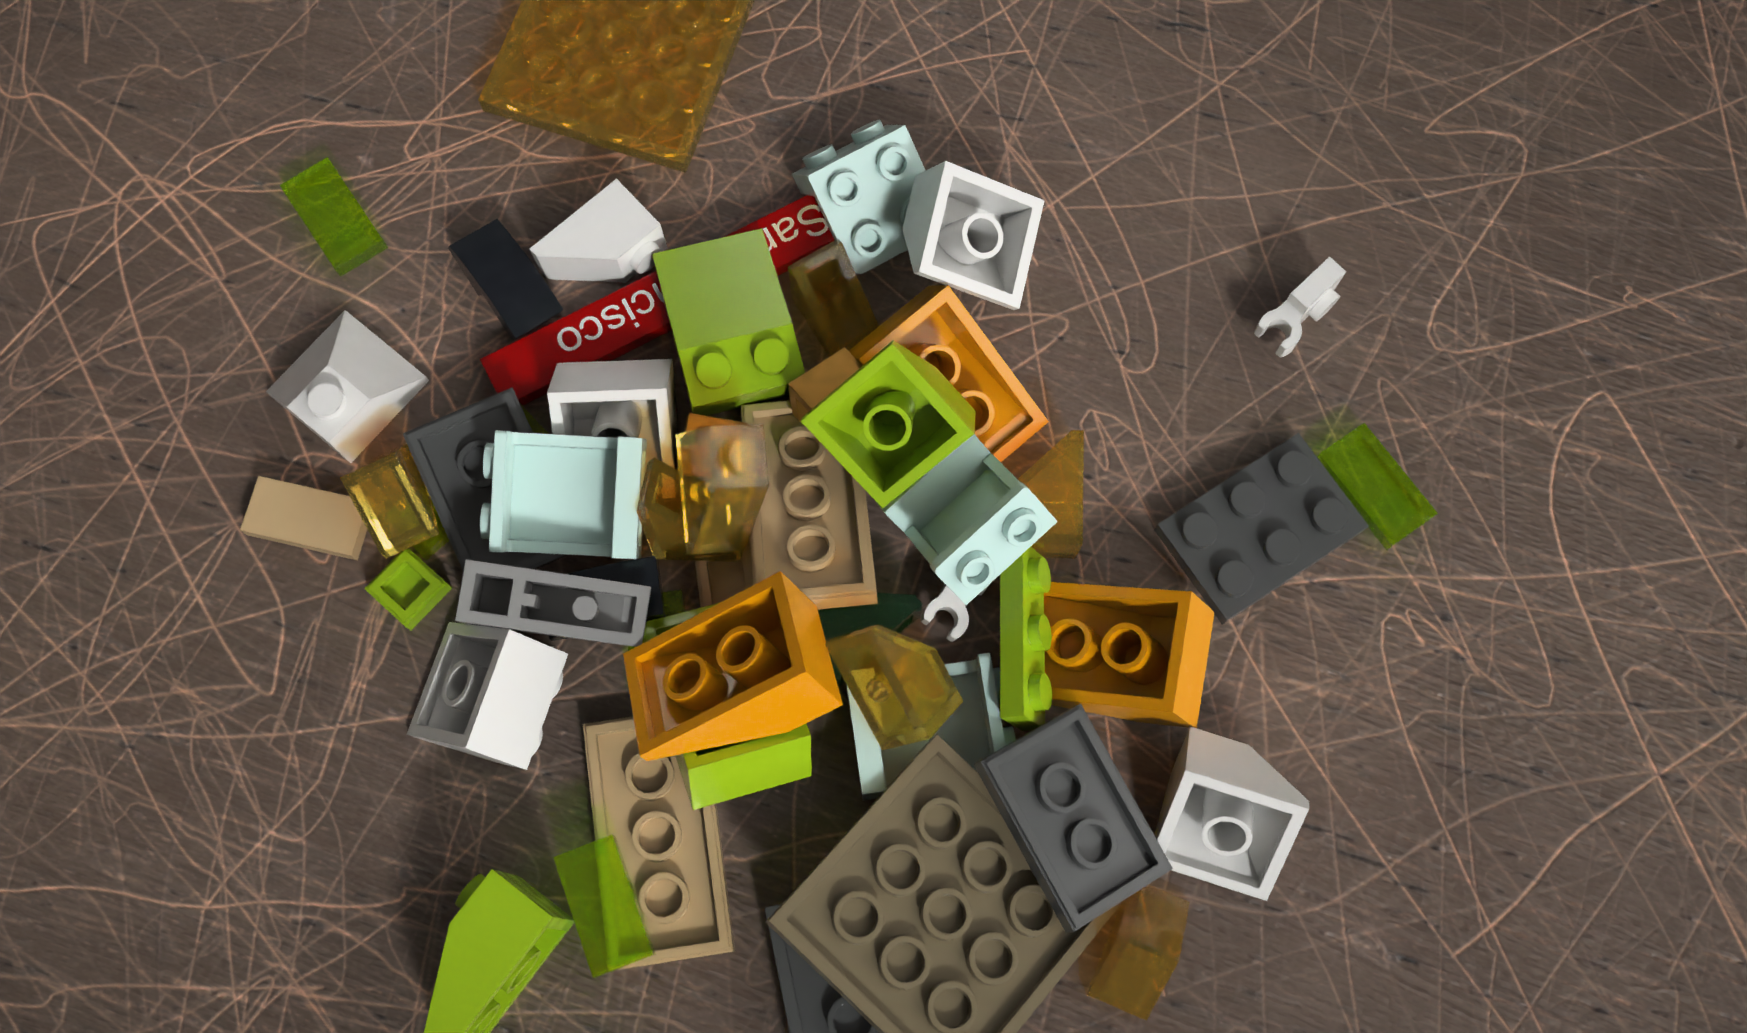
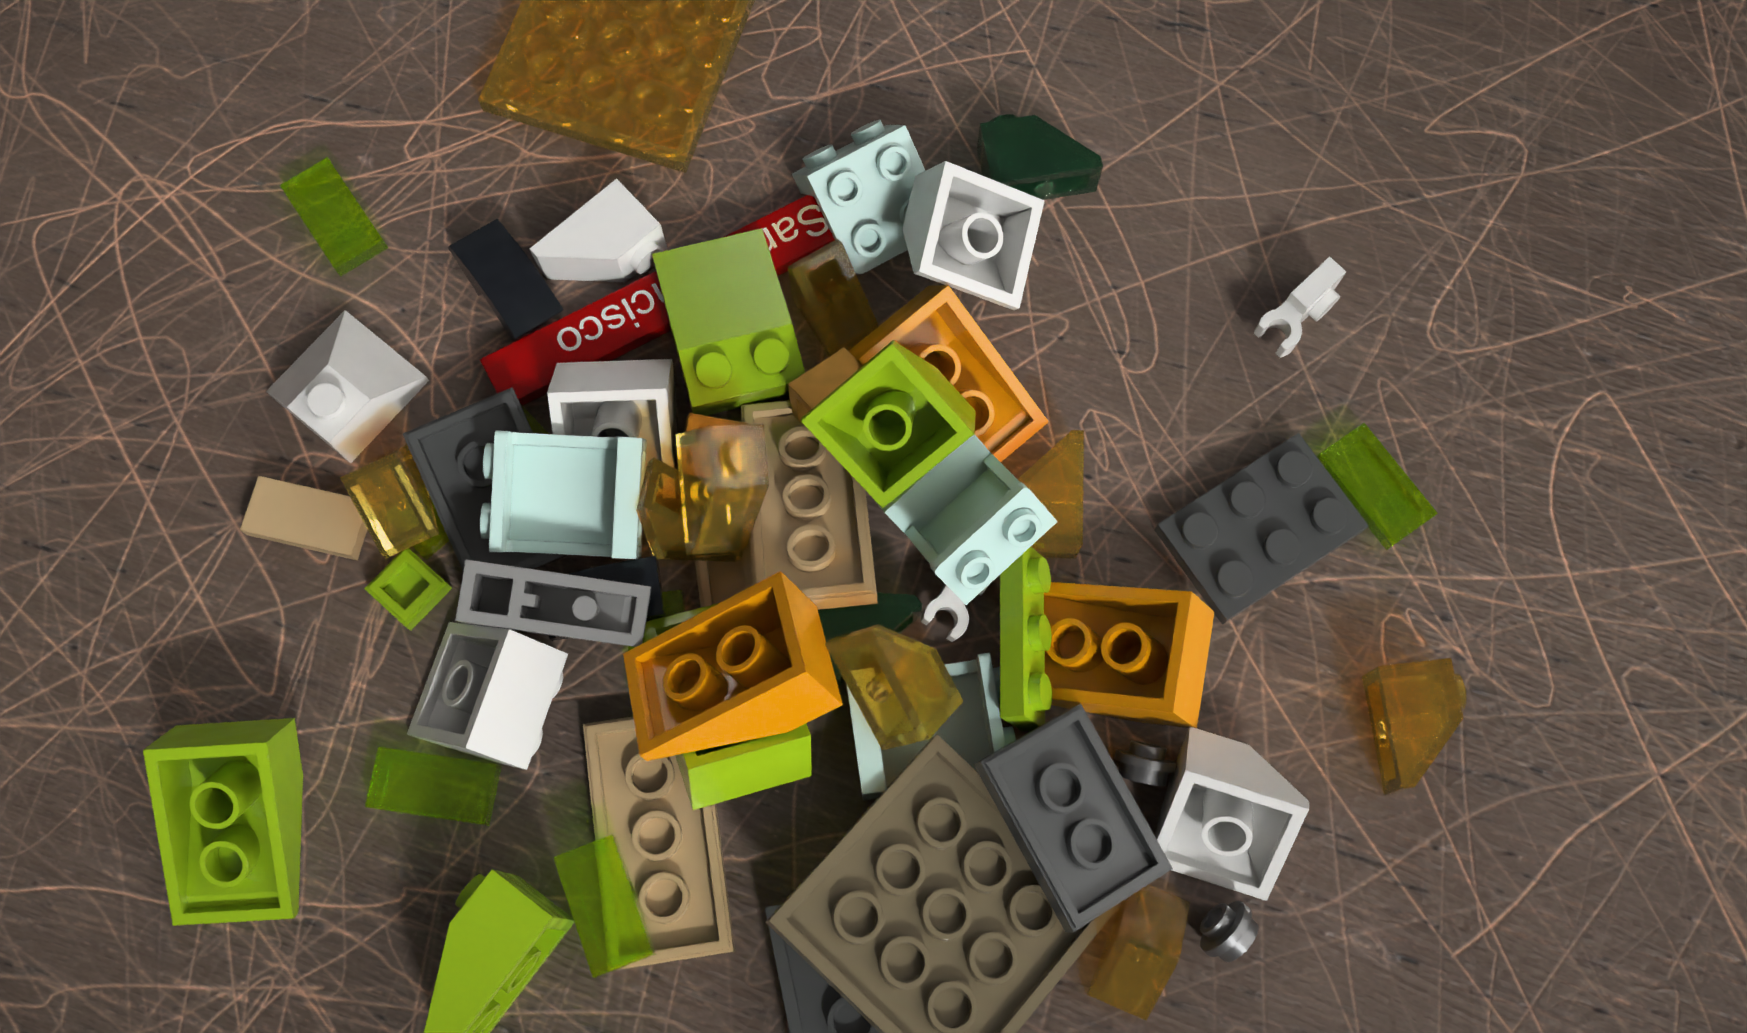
(228, 819): none -> lime slope
(433, 786): none -> clear neon green tile
(1036, 158): none -> clear green slope
(1145, 763): none -> flat silver plate
(1228, 931): none -> flat silver plate
(1412, 717): none -> clear yellow slope

